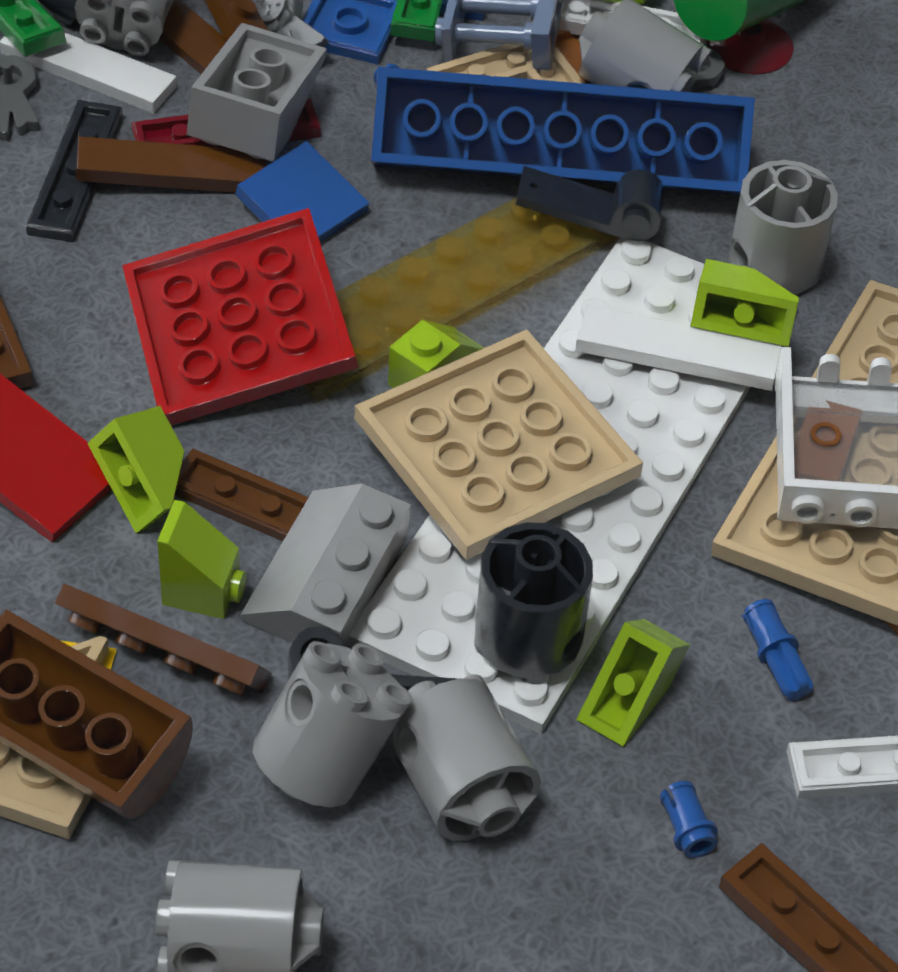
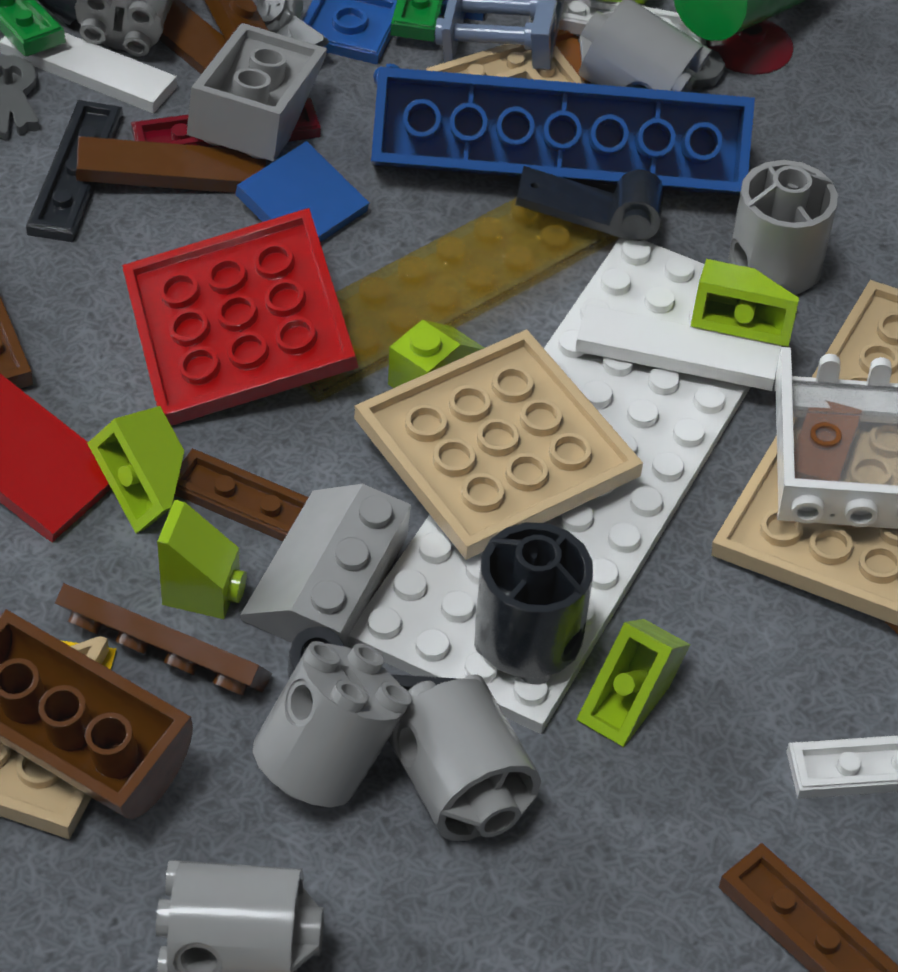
(693, 831): blue pin -> none
(778, 649): blue axle -> none

